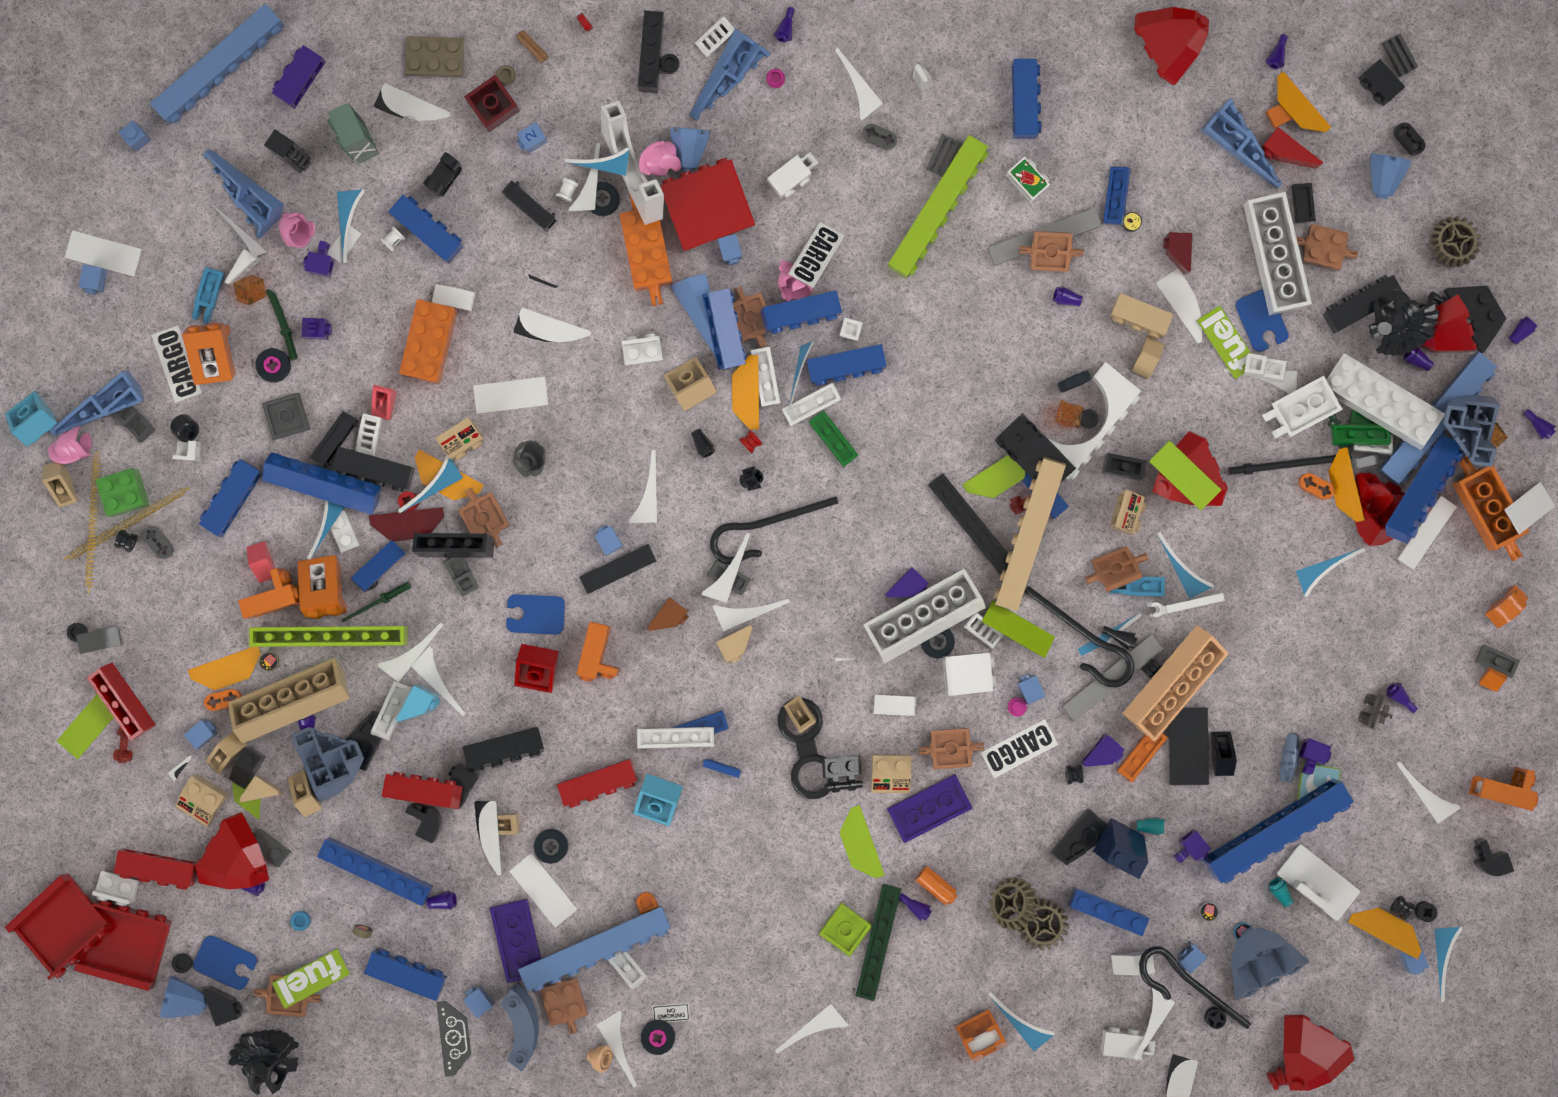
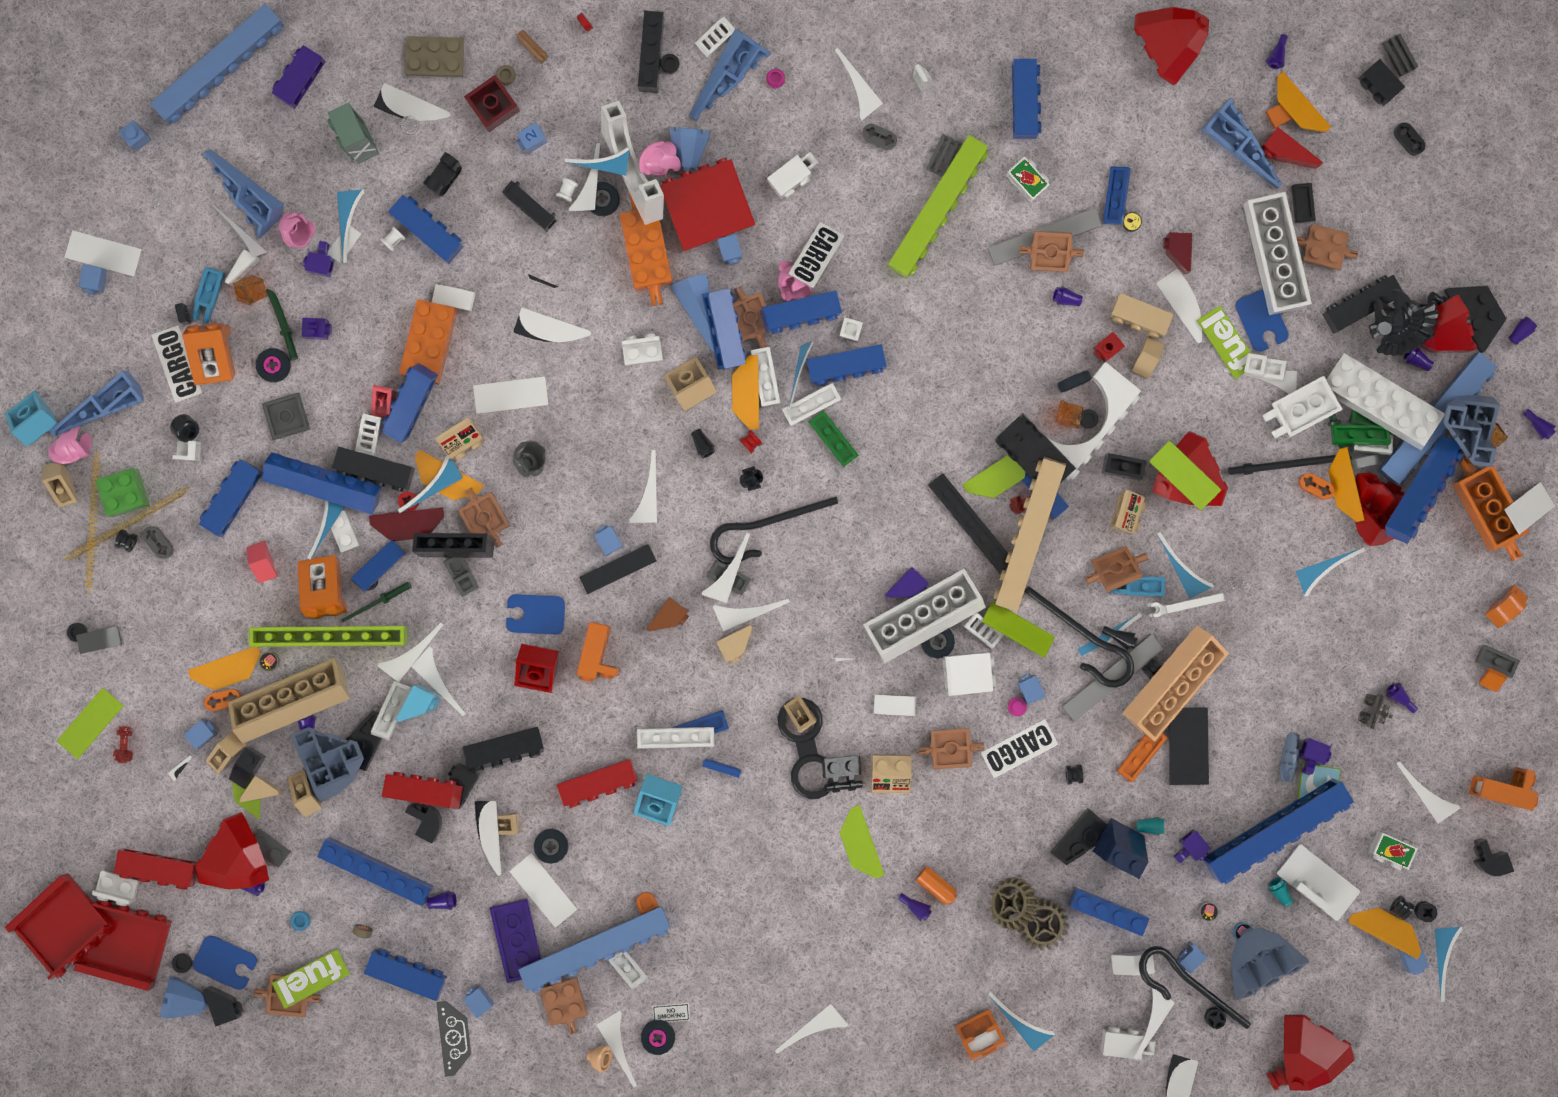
(121, 701): red brick -> none
(135, 422): dark grey slope -> none
(182, 314): none -> black tile
(201, 799): tan slope -> none
(262, 1054): black piece -> none
(280, 598): orange brick -> none
(287, 151): black brick -> none
(335, 437): black container -> none
(409, 402): none -> blue brick
(525, 1023): sand blue fence -> none
(784, 30): dark purple cone -> none
(845, 929): lime tile -> none
(878, 942): dark green tile -> none
(929, 808): dark purple tile -> none
(1104, 752): dark purple slope -> none
(1108, 347): none -> red brick
(1223, 754): black slope -> none
(1387, 173): medium blue cone -> none
(1393, 850): none -> brick
(1427, 532): white tile -> none
(1453, 234): dark tan gear -> none

